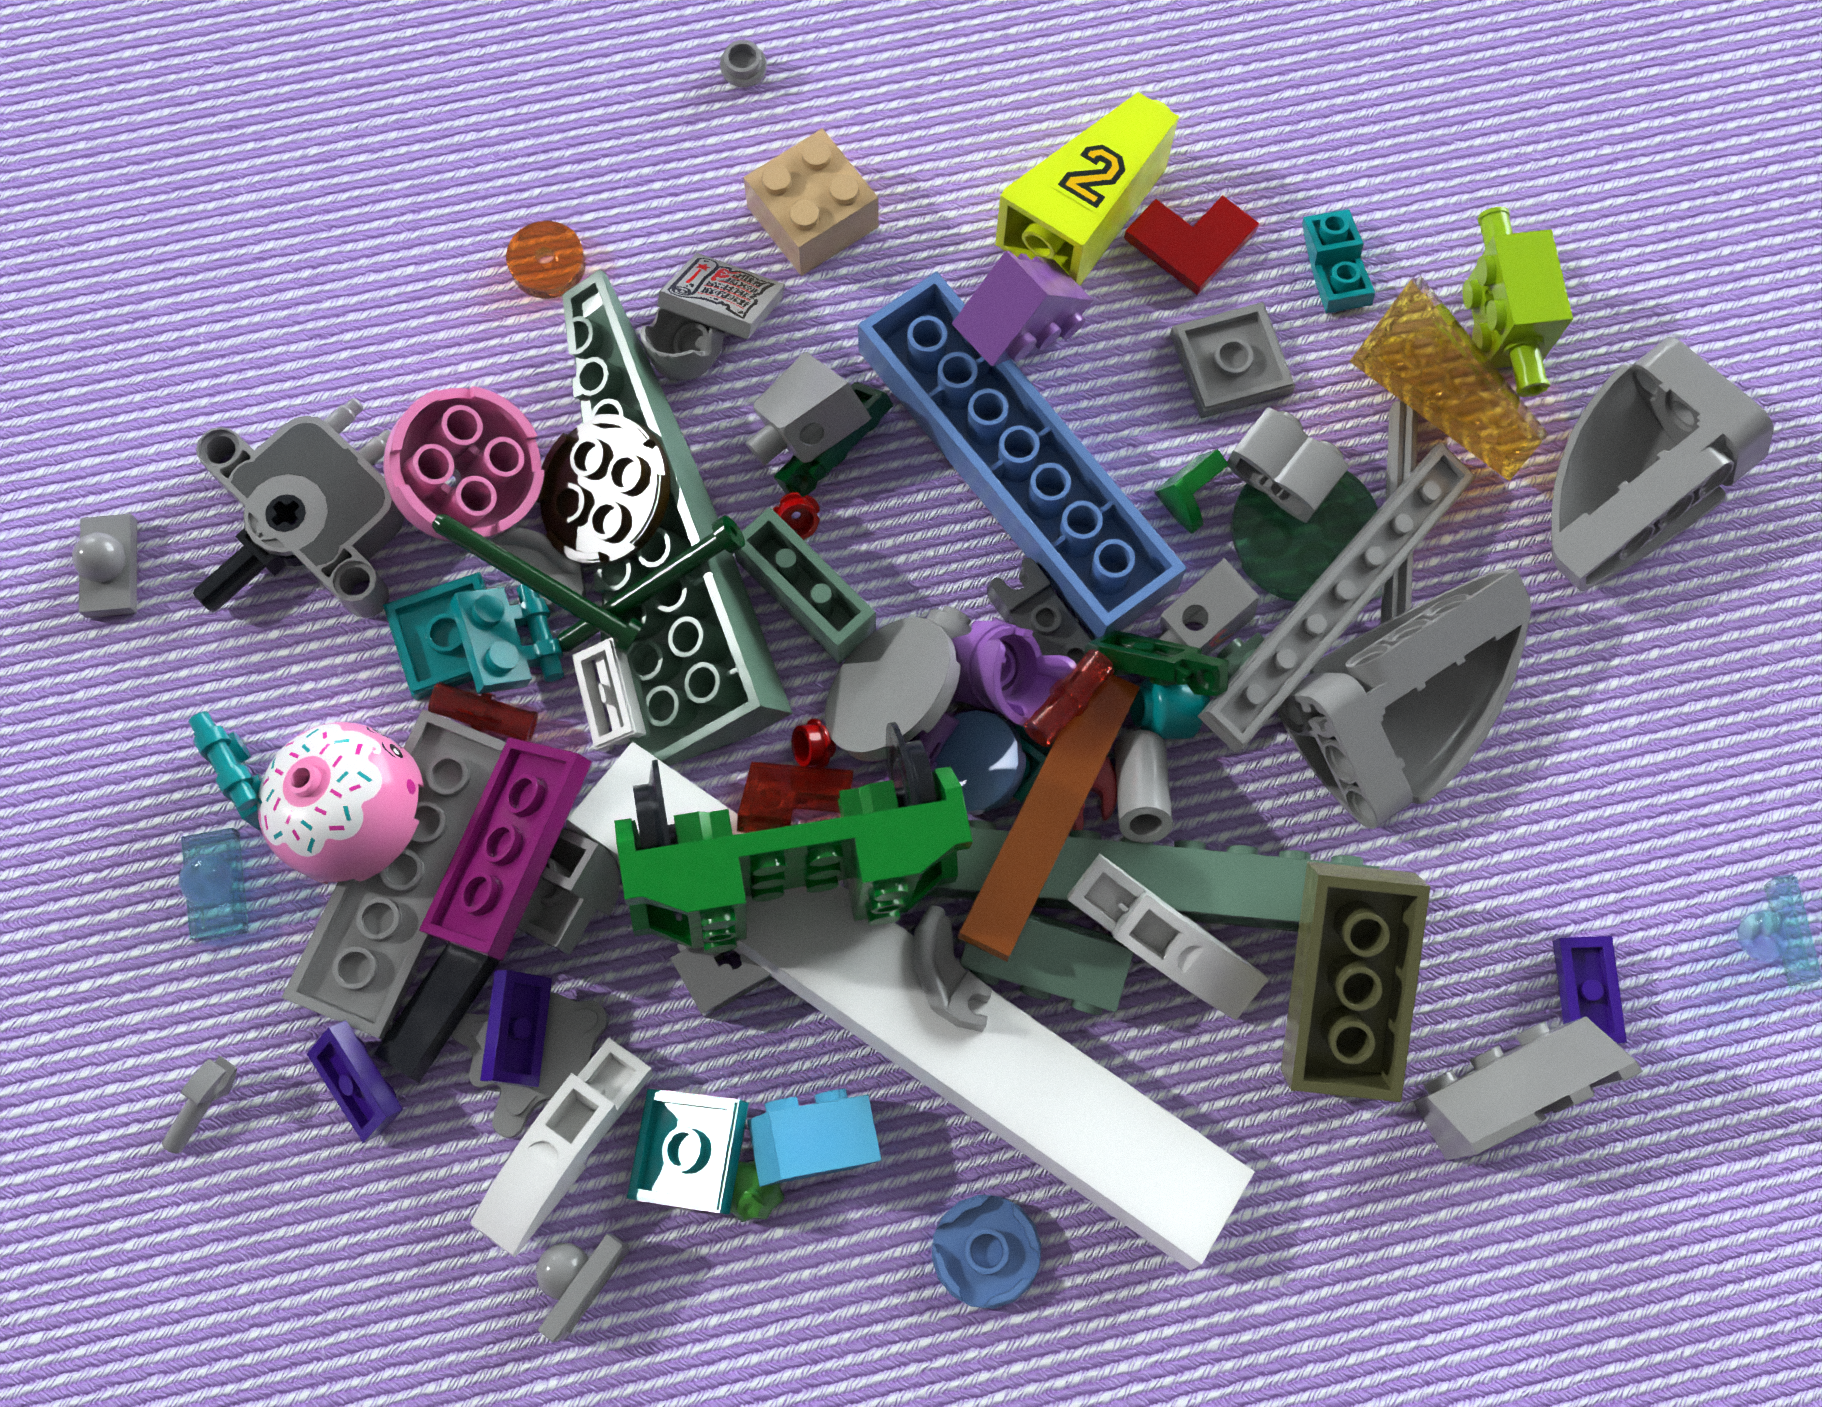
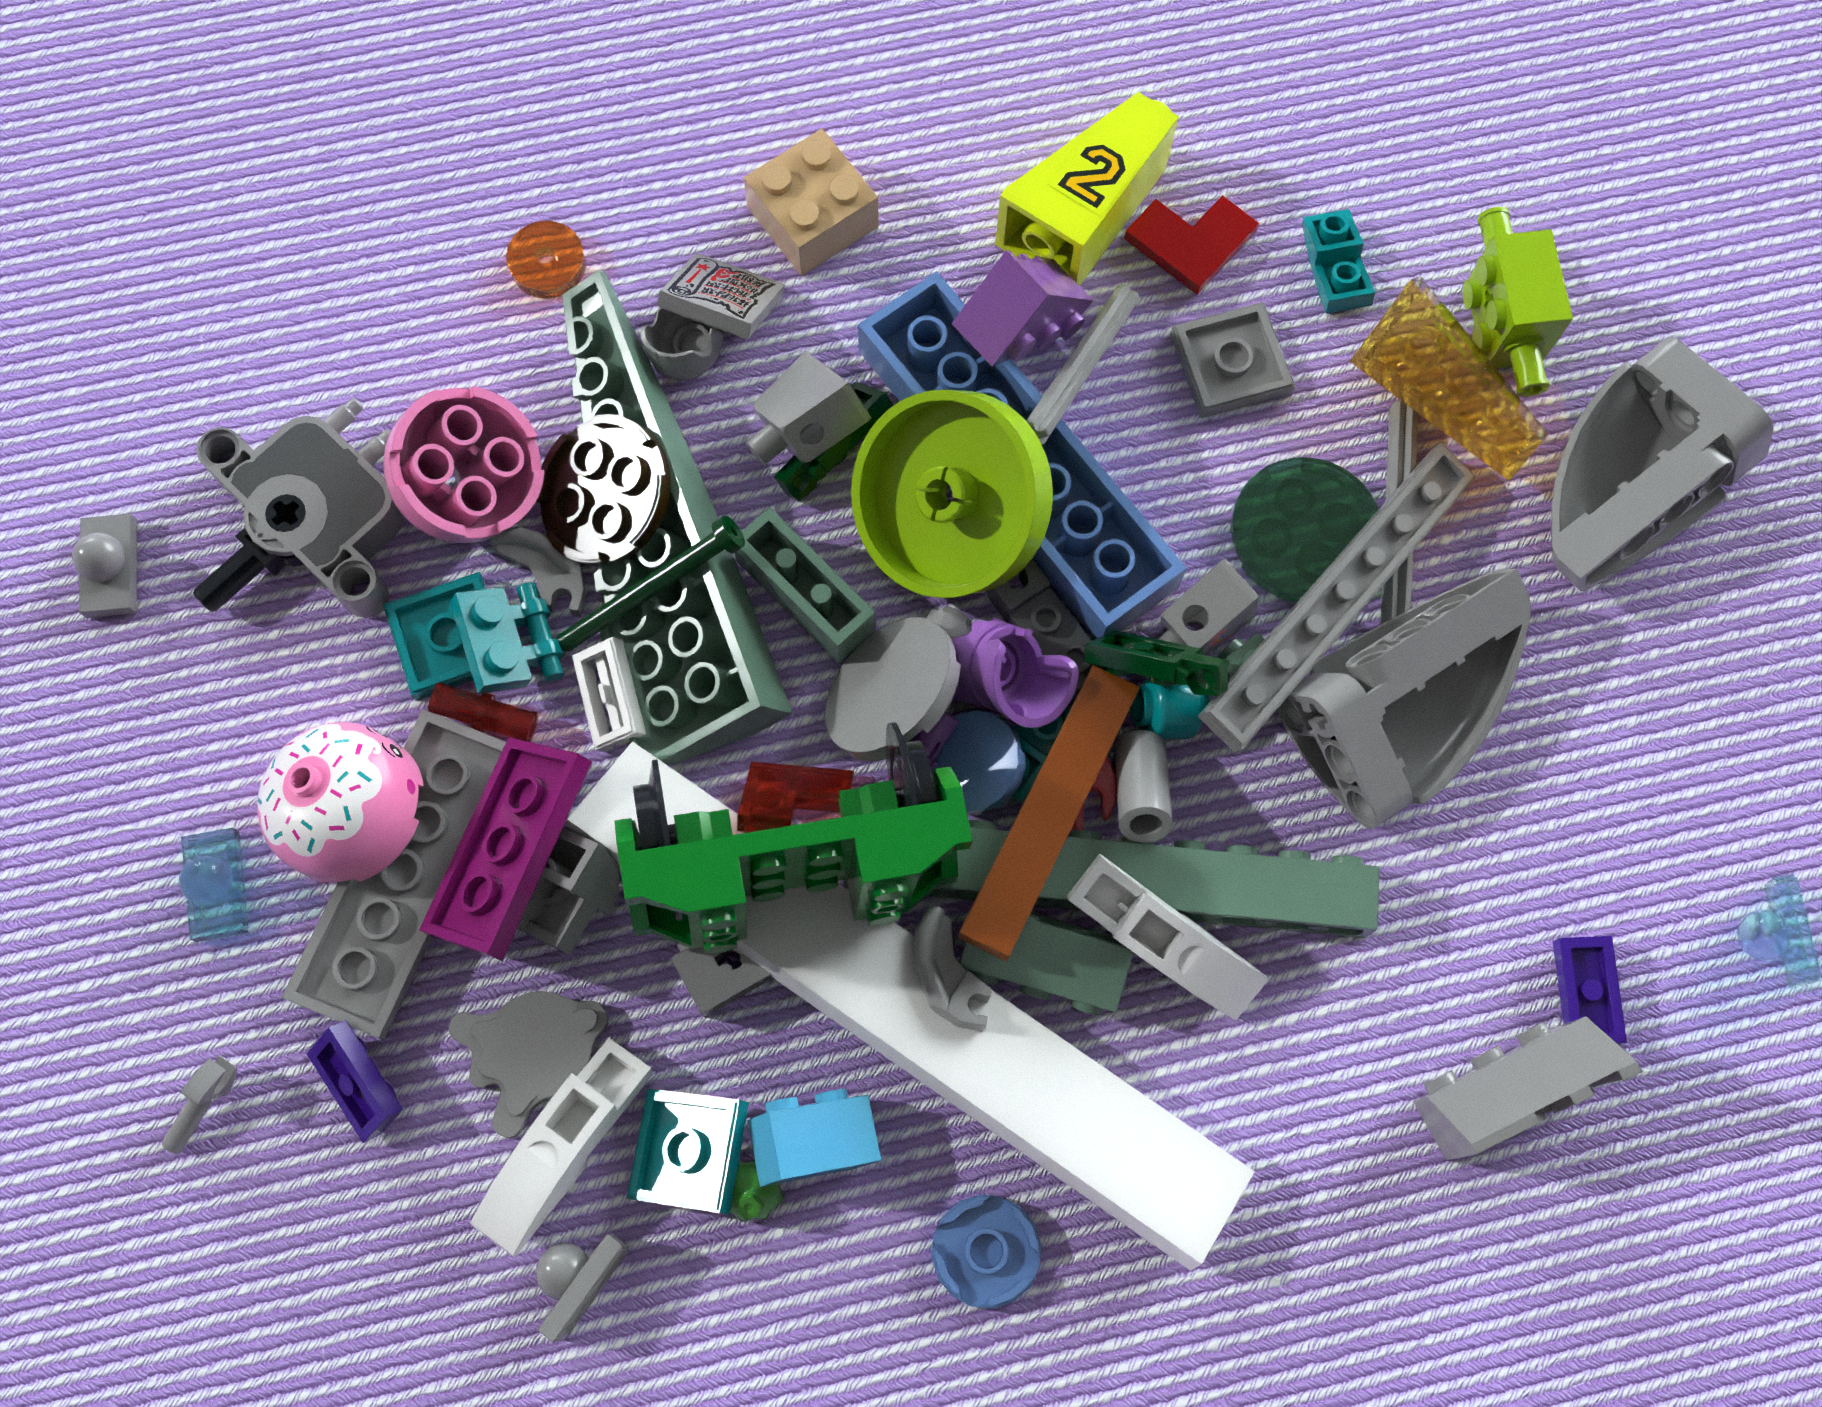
(227, 757): teal plate -> none
(435, 1010): black tile -> none
(516, 1029): dark purple plate -> none
(539, 582): dark green bar -> none
(743, 63): light grey plate -> none
(807, 506): red plate -> none
(812, 744): red plate -> none
(992, 468): none -> lime piece
(1069, 697): clear red pin -> none
(1082, 362): none -> light grey axle
(1178, 490): green tile -> none
(1288, 463): light grey brick -> none
(1354, 981): olive brick -> none

